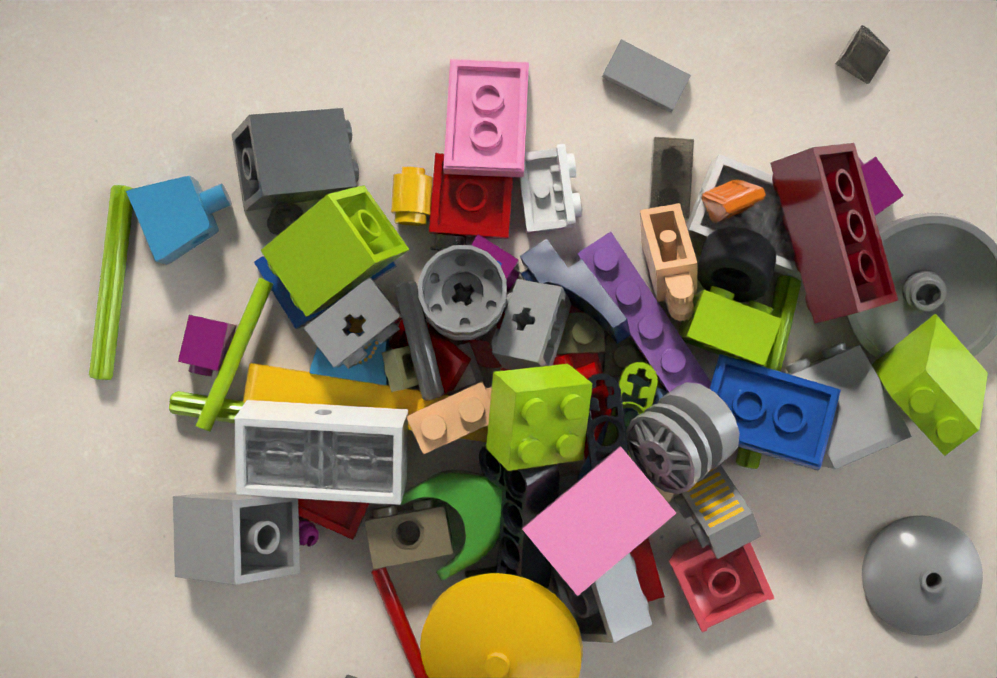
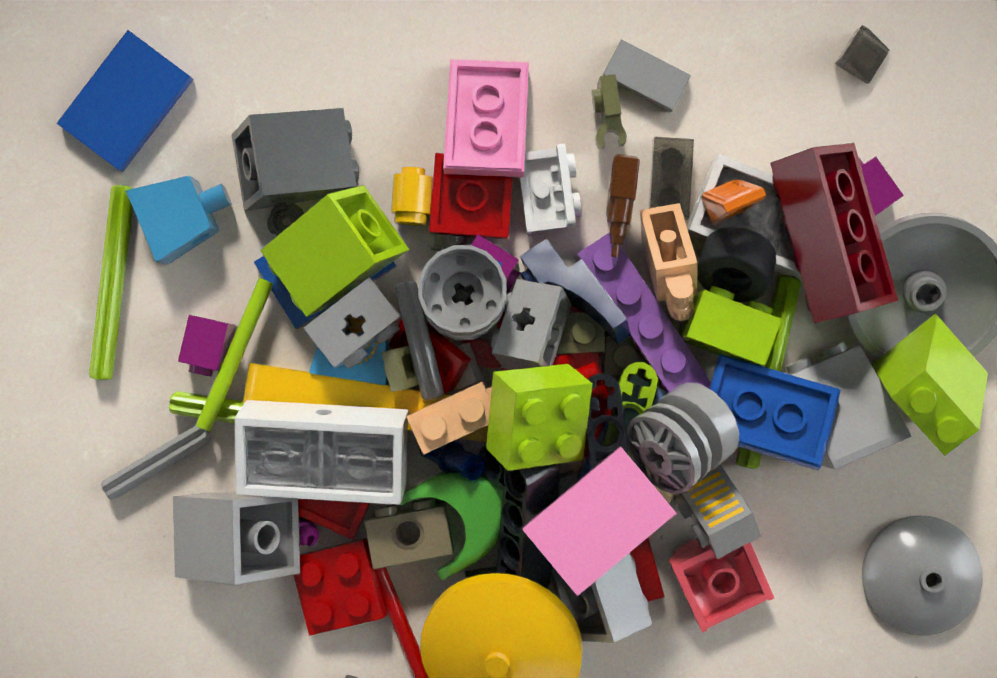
(125, 101): none -> blue tile
(155, 462): none -> light grey axle
(339, 587): none -> red plate
(455, 459): none -> axle
(607, 102): none -> olive plate
(621, 198): none -> reddish brown piece

